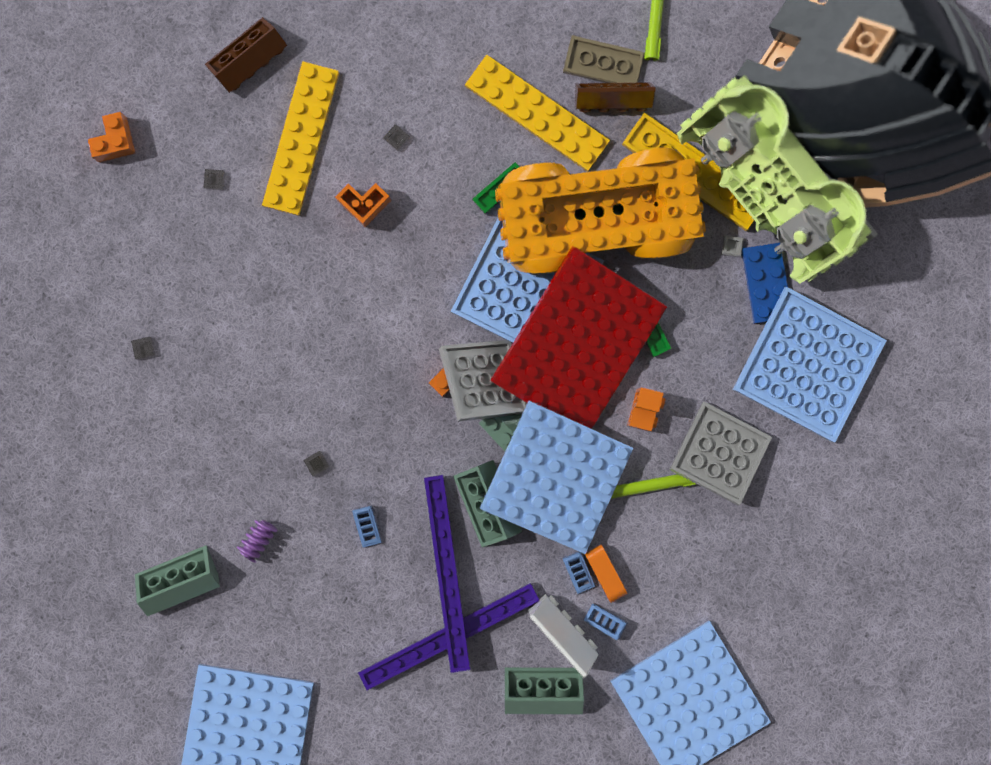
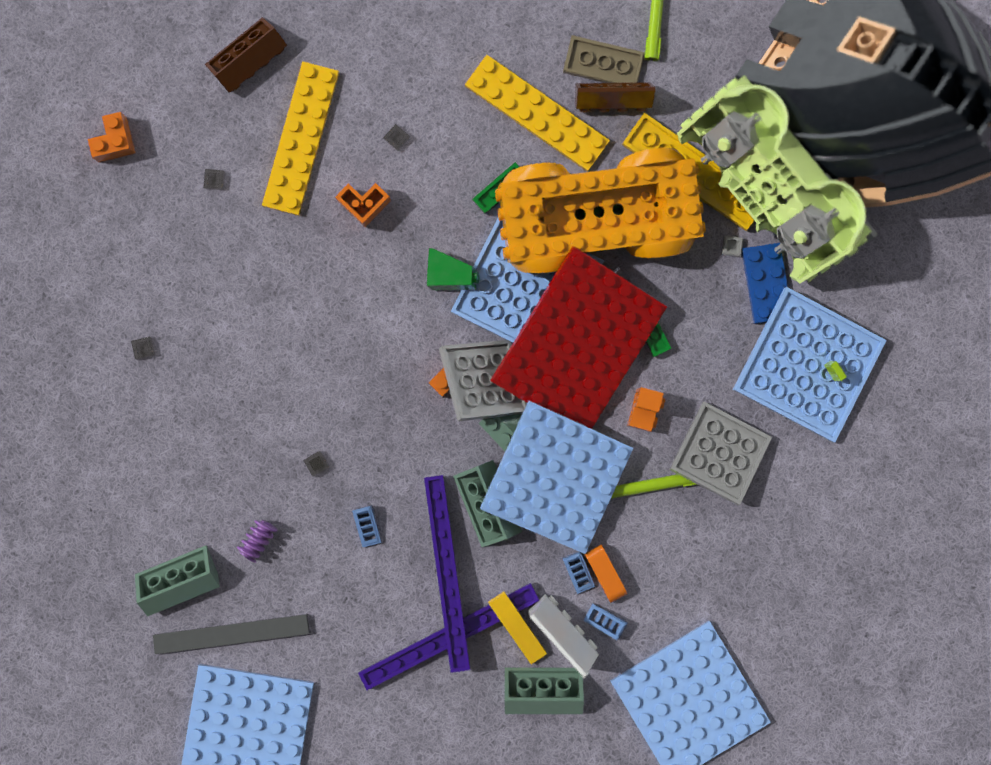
(231, 634): none -> dark grey tile
(449, 273): none -> green slope
(517, 627): none -> yellow tile
(835, 370): none -> lime tile

